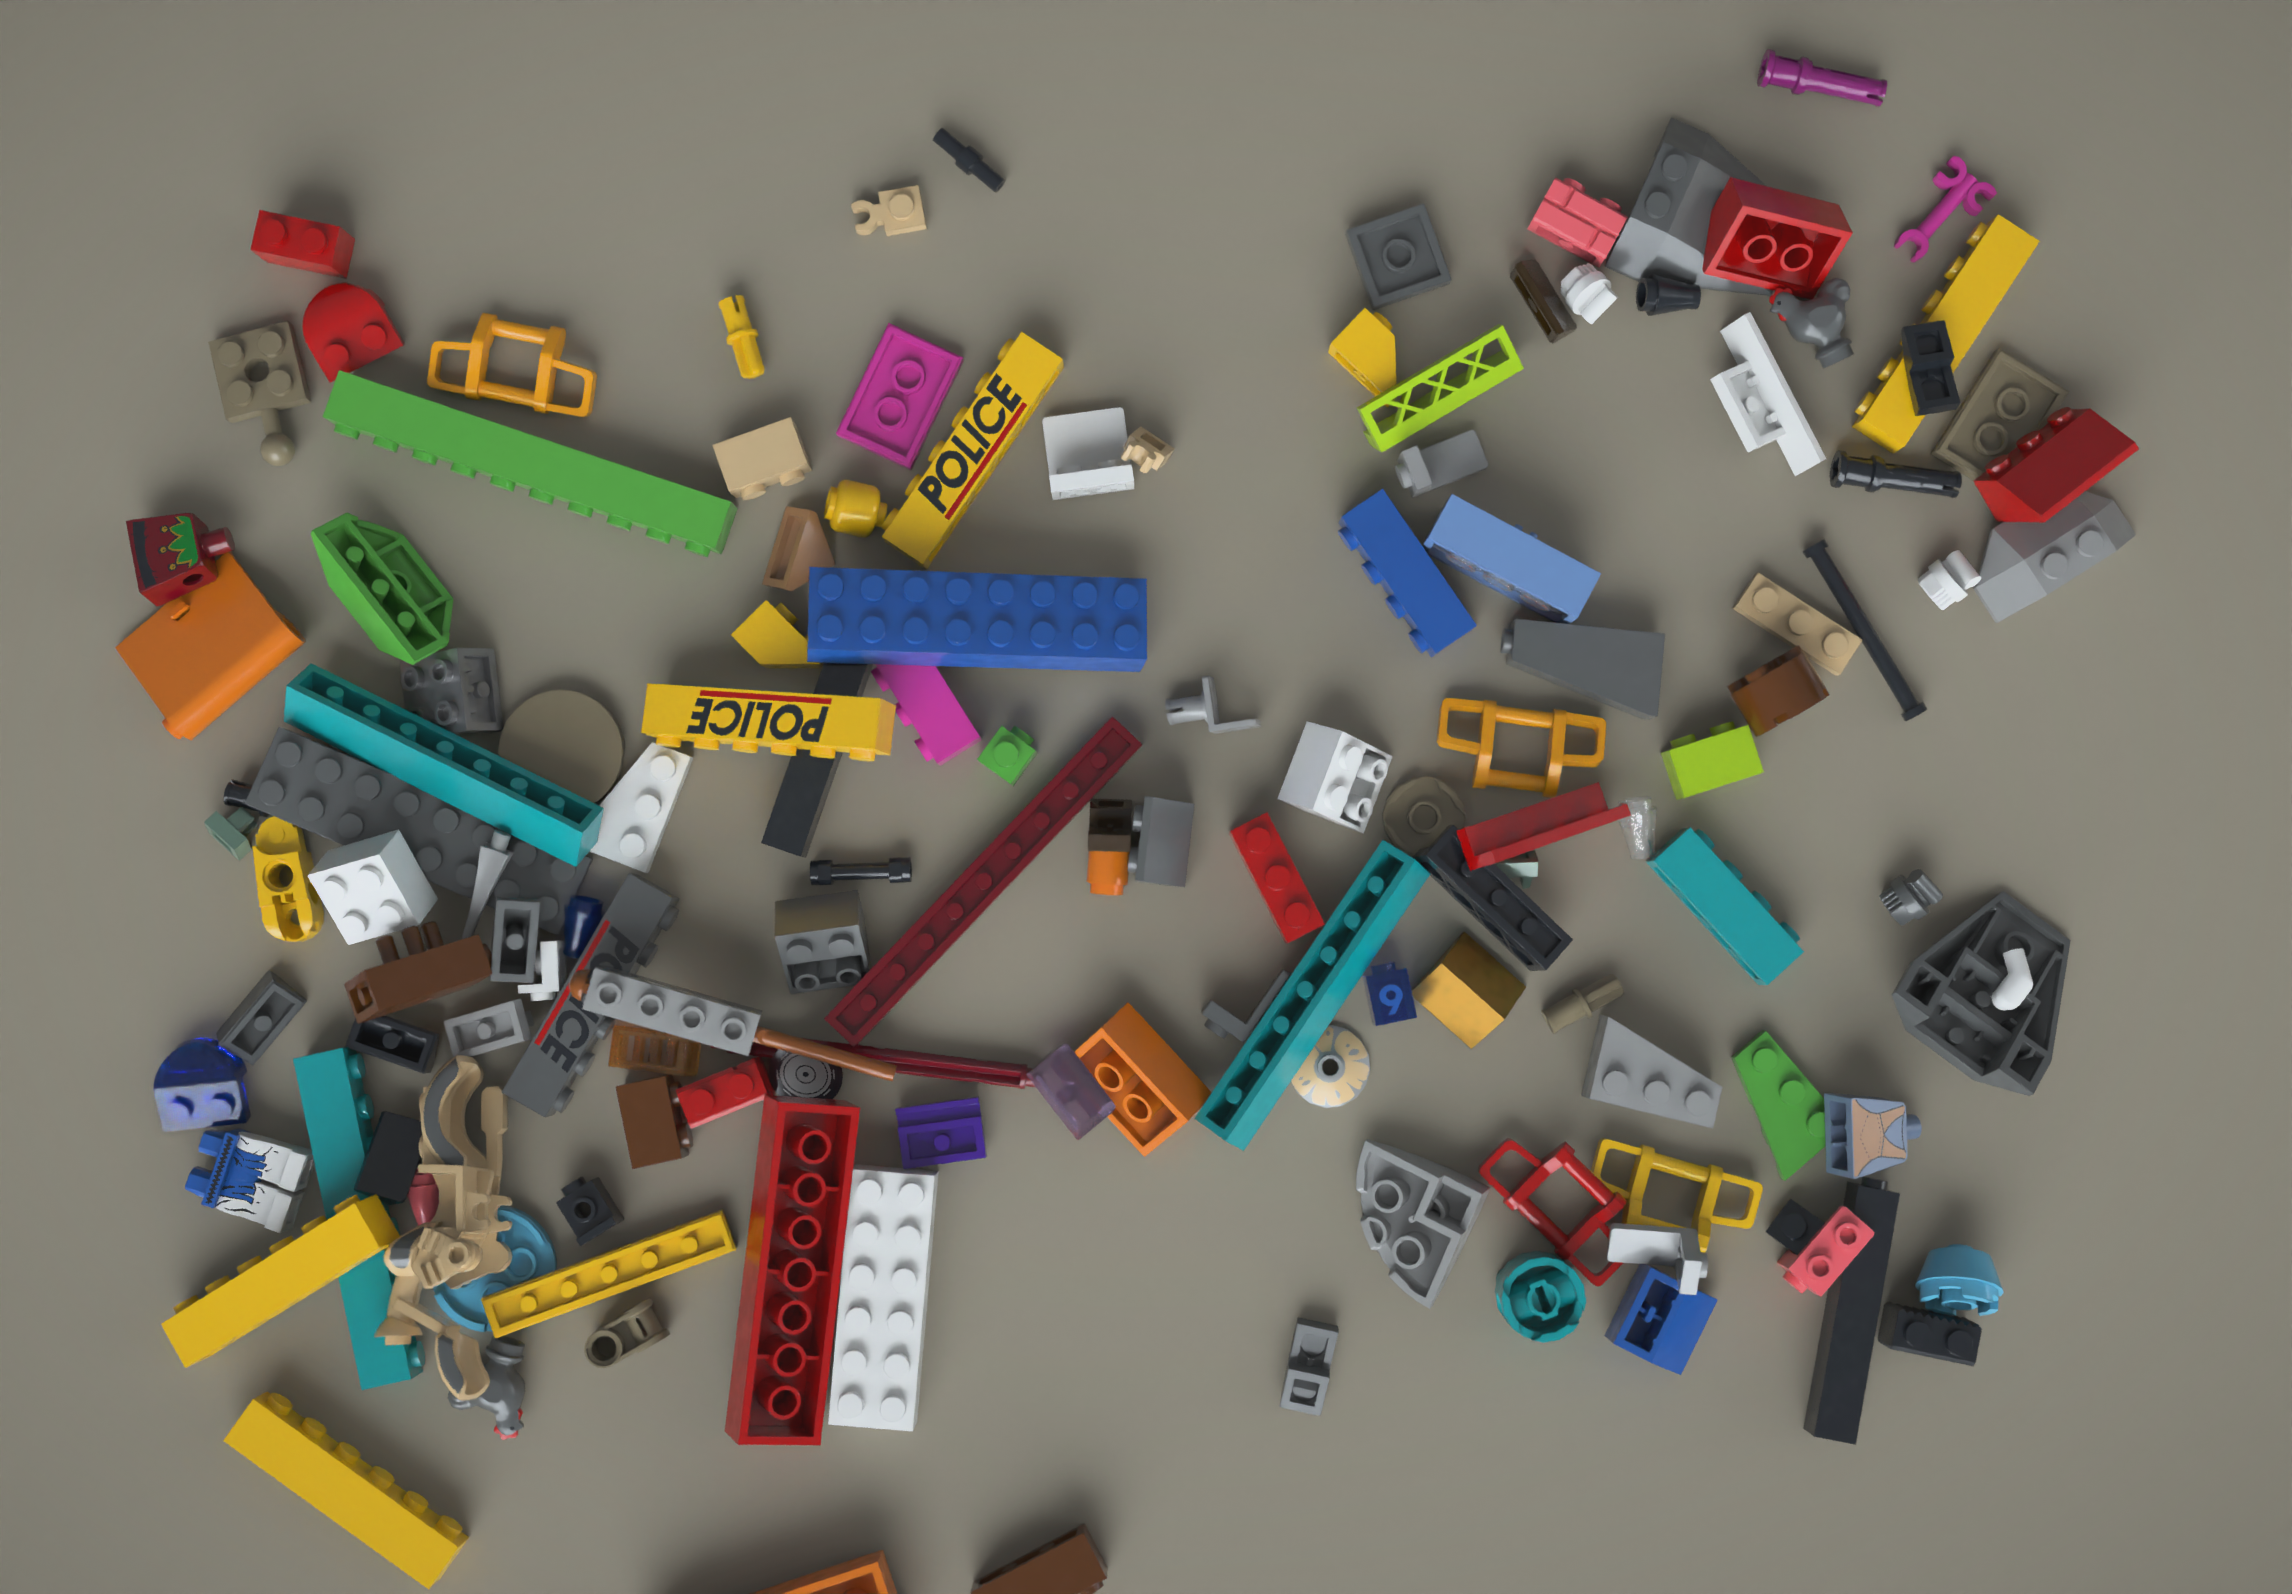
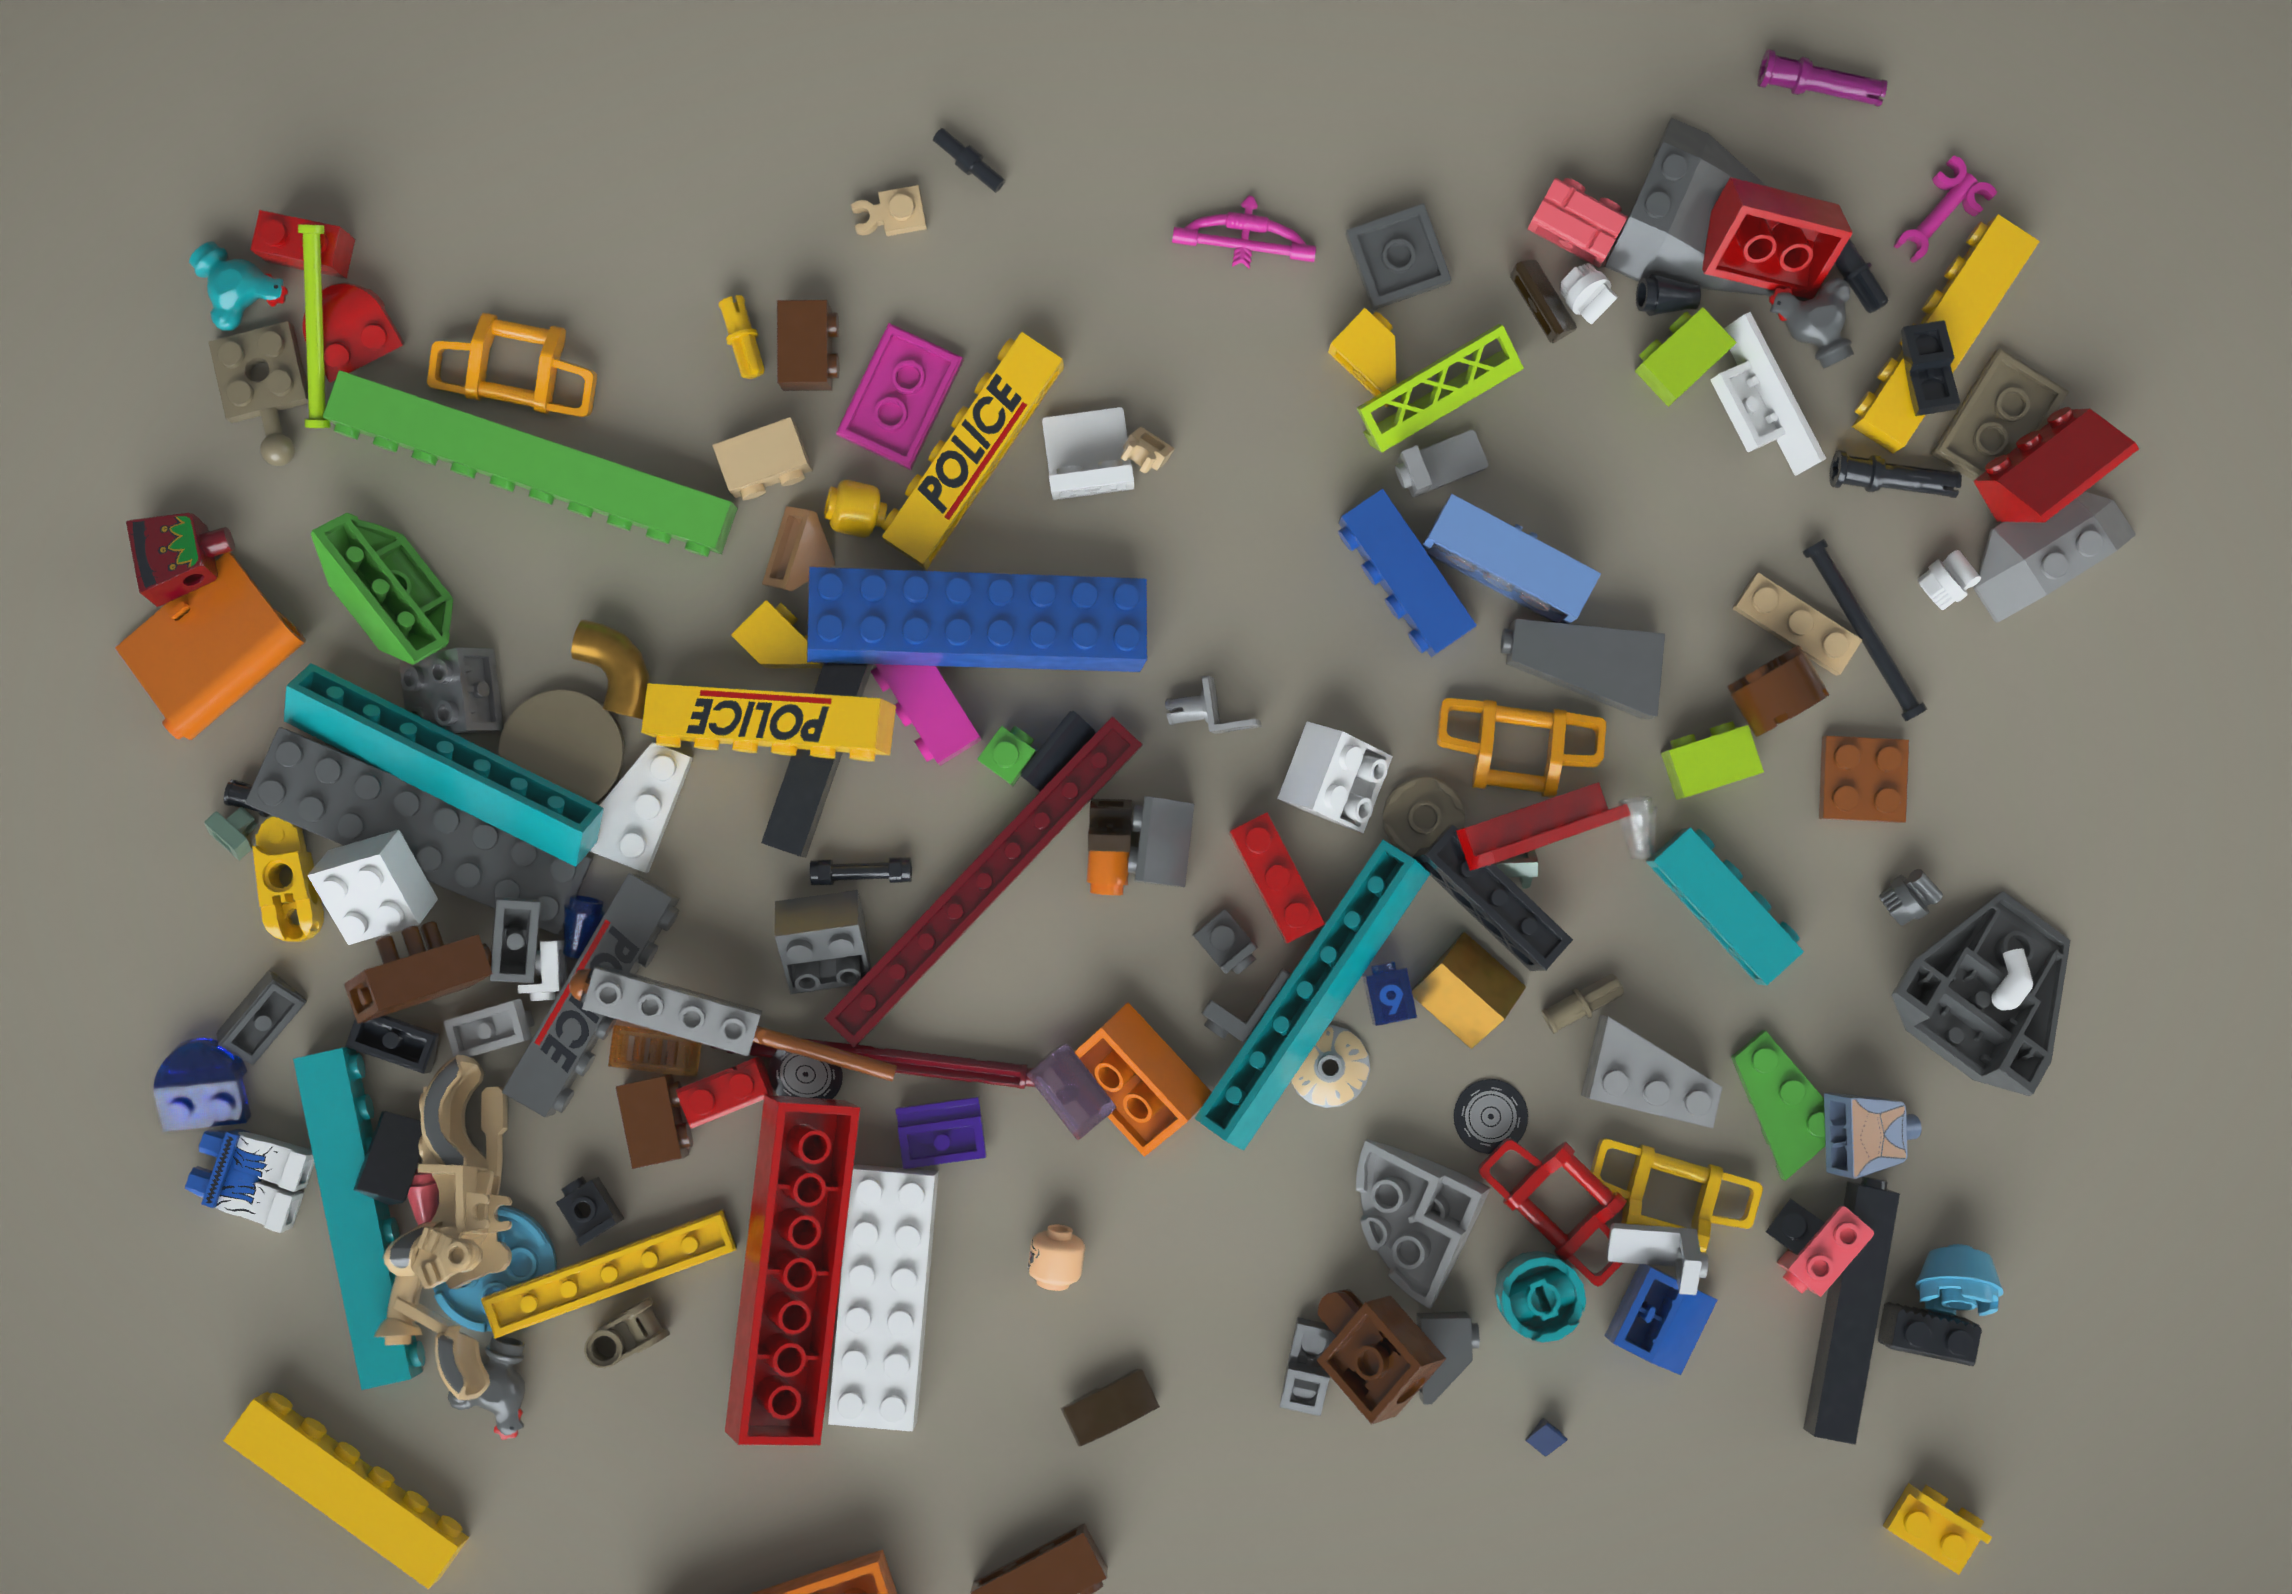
(233, 284): none -> teal animal
(280, 1280): yellow brick -> none
(314, 325): none -> lime bar
(491, 864): light grey piece -> none
(620, 662): none -> pearl gold cylinder
(805, 345): none -> reddish brown brick
(1056, 1257): none -> light nougat head
(1057, 750): none -> black slope
(1110, 1407): none -> dark brown slope
(1227, 943): none -> dark grey bracket
(1243, 247): none -> dark pink piece
(1376, 1354): none -> reddish brown brick
(1455, 1338): none -> dark grey slope
(1489, 1114): none -> sticker
(1546, 1438): none -> dark blue piece
(1685, 356): none -> lime brick
(1860, 278): none -> black axle
(1864, 779): none -> dark orange plate
(1934, 1528): none -> yellow bracket

